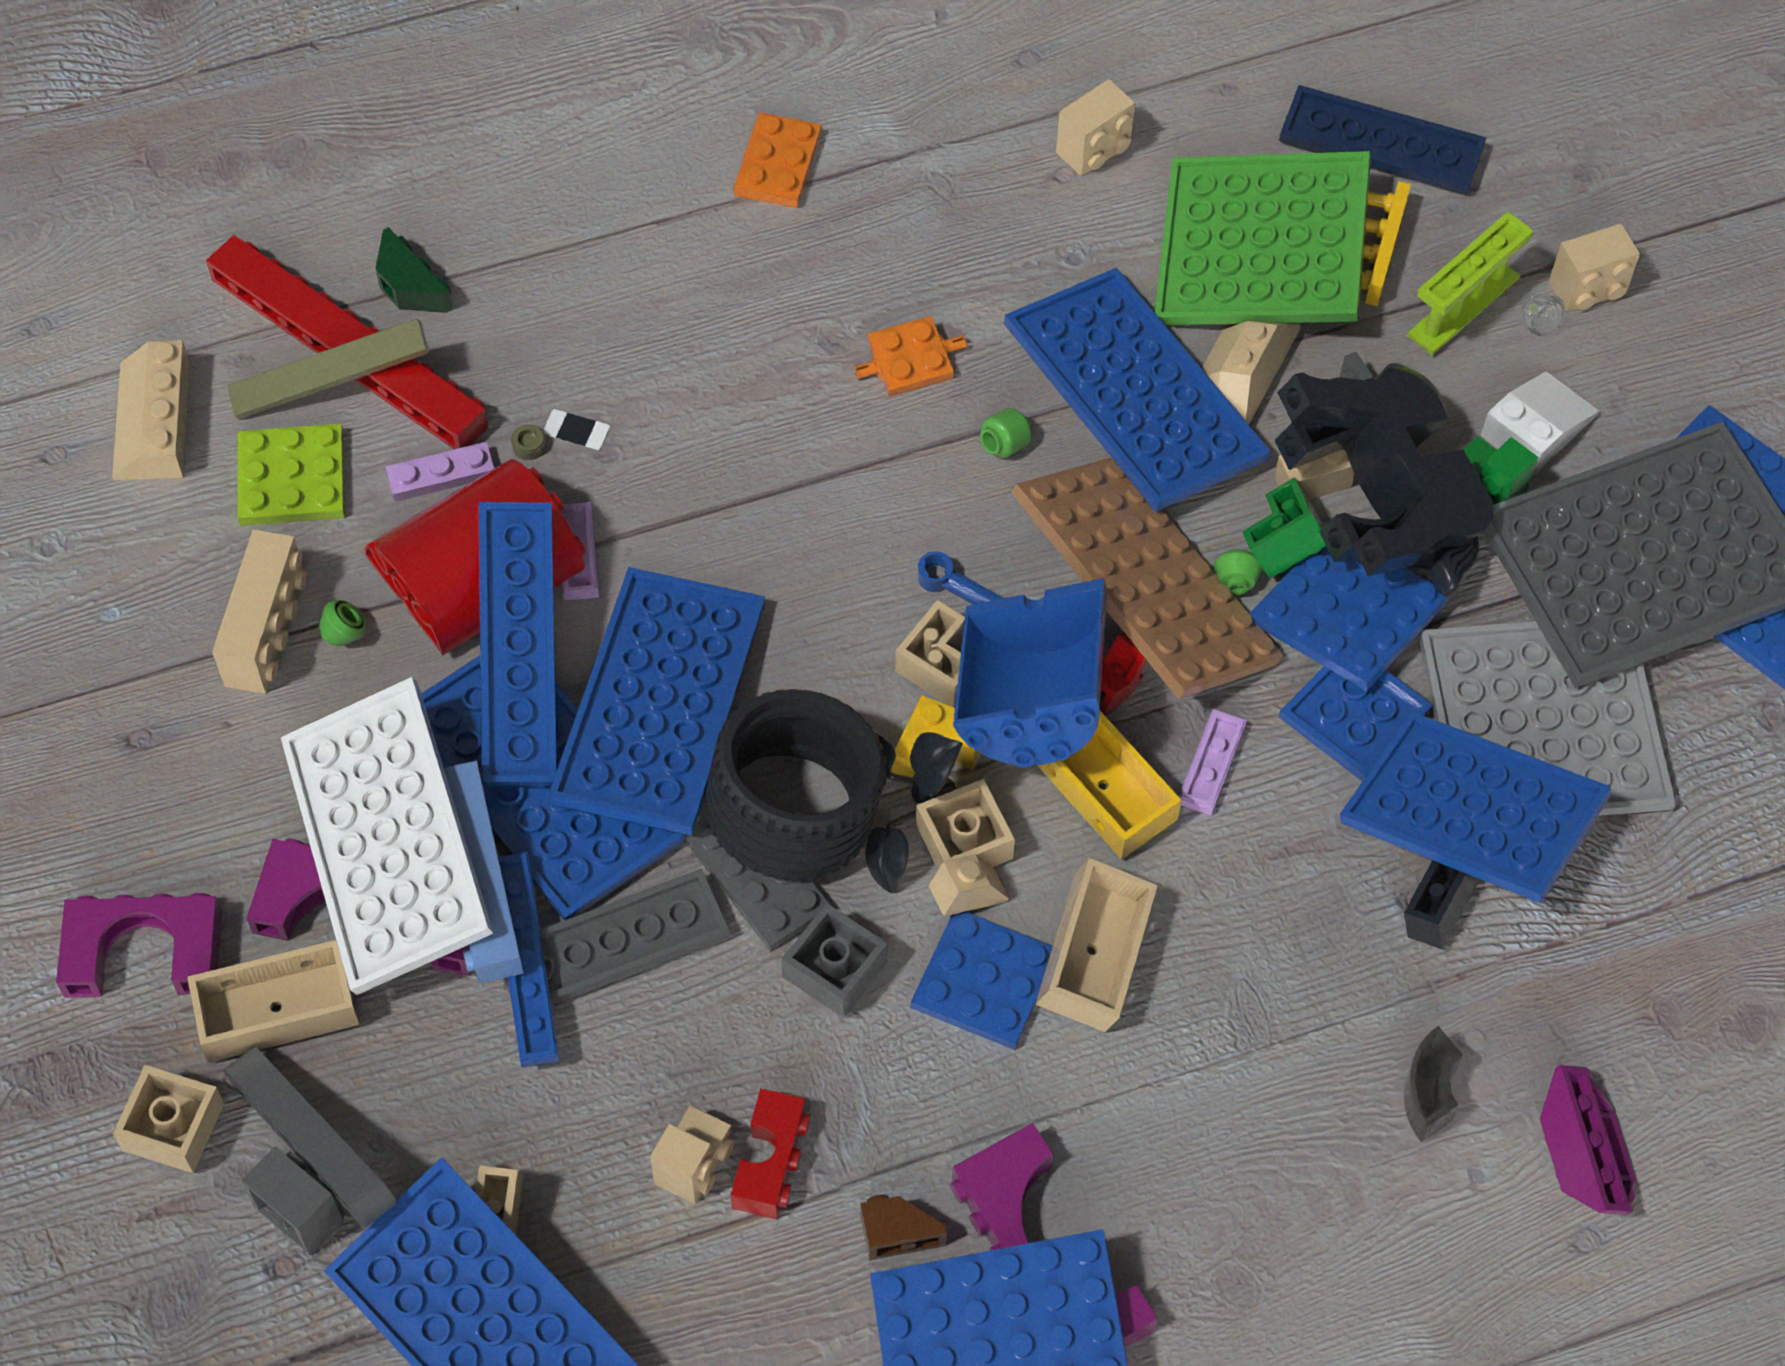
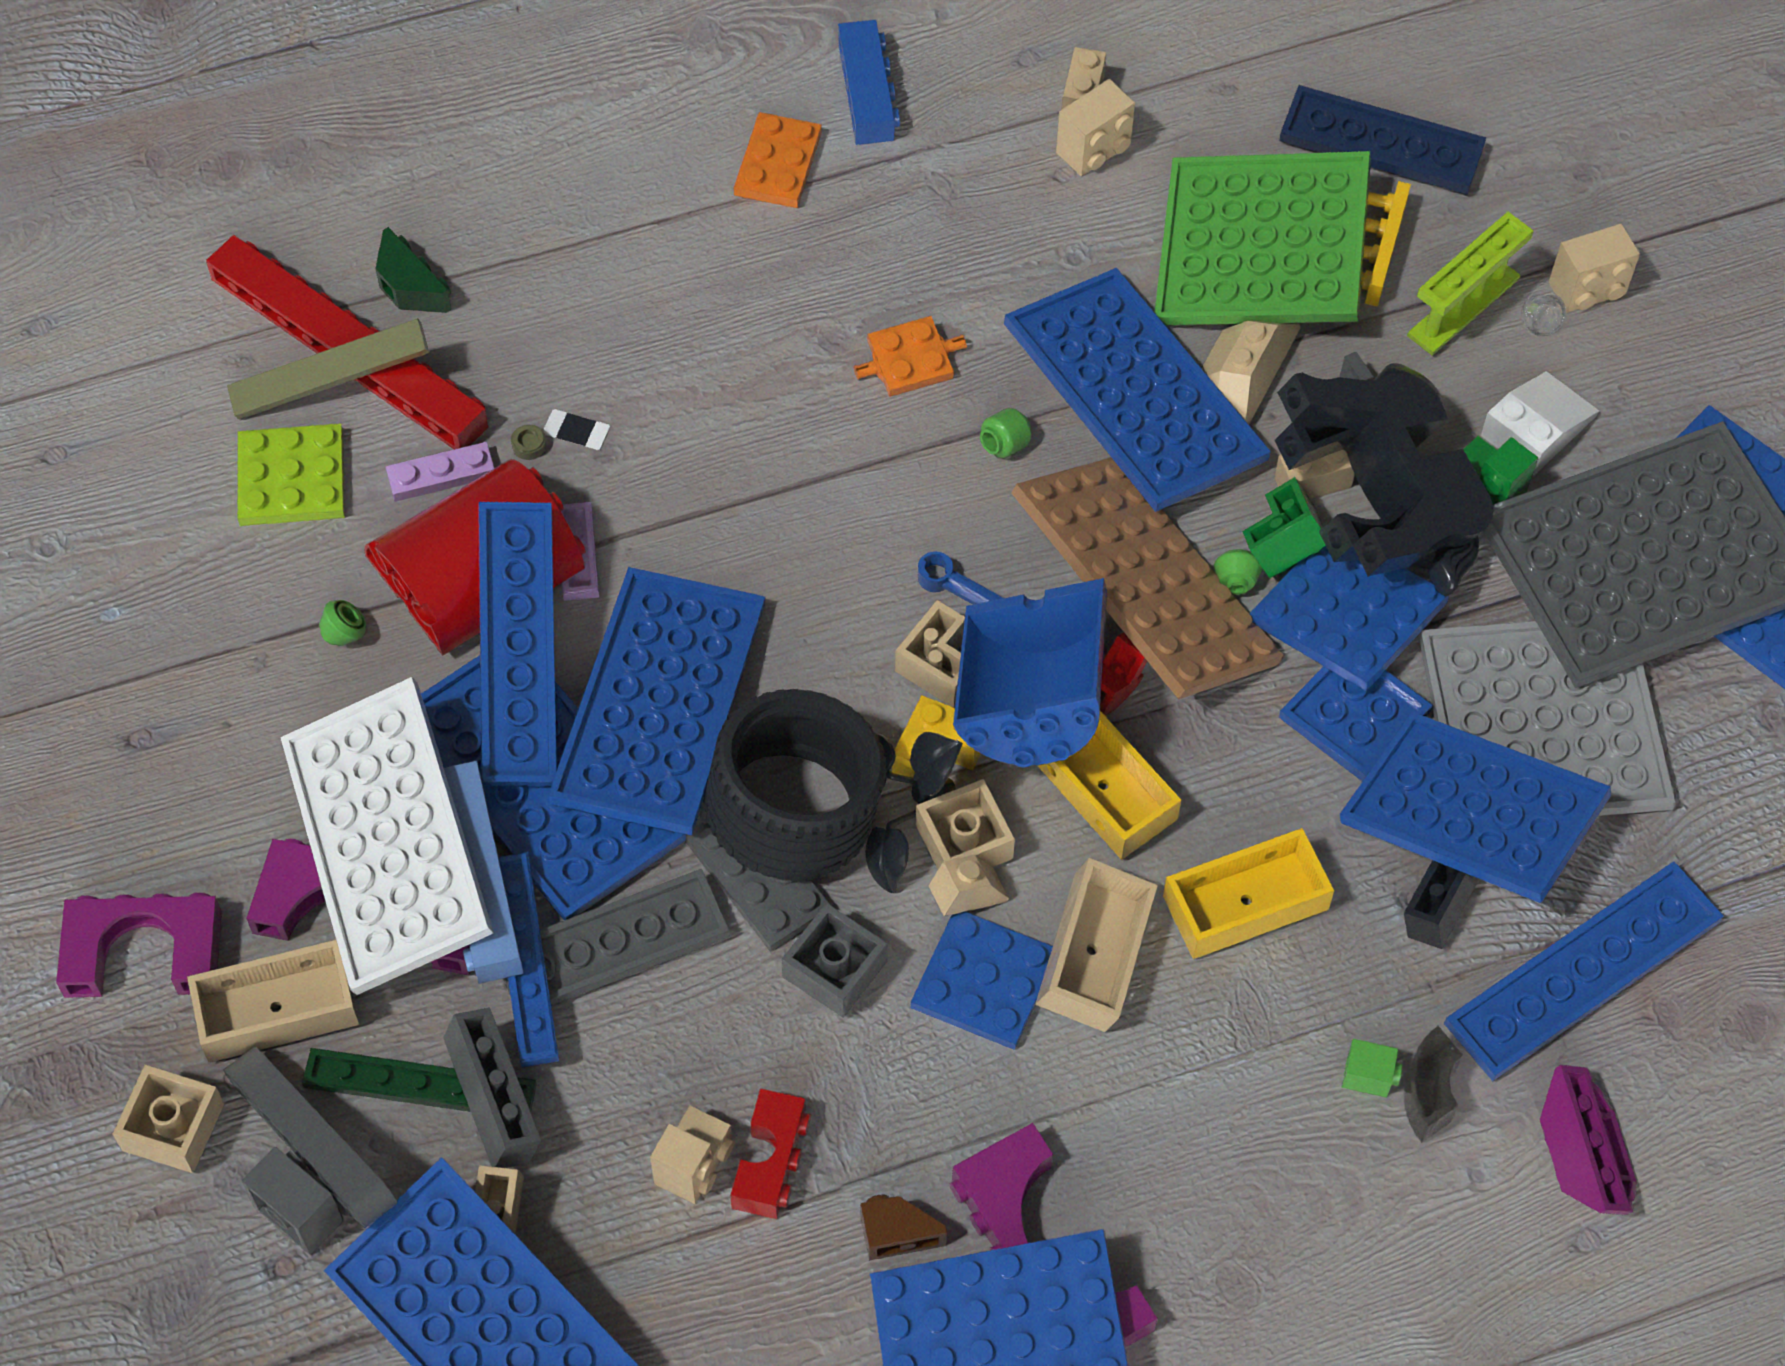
(152, 412): tan slope -> none
(260, 612): tan piece -> none
(391, 1079): none -> dark green tile
(491, 1088): none -> dark grey brick
(866, 82): none -> blue brick
(1084, 74): none -> tan brick
(1212, 762): lavender tile -> none
(1275, 875): none -> yellow piece
(1371, 1068): none -> bright green brick
(1583, 970): none -> blue plate

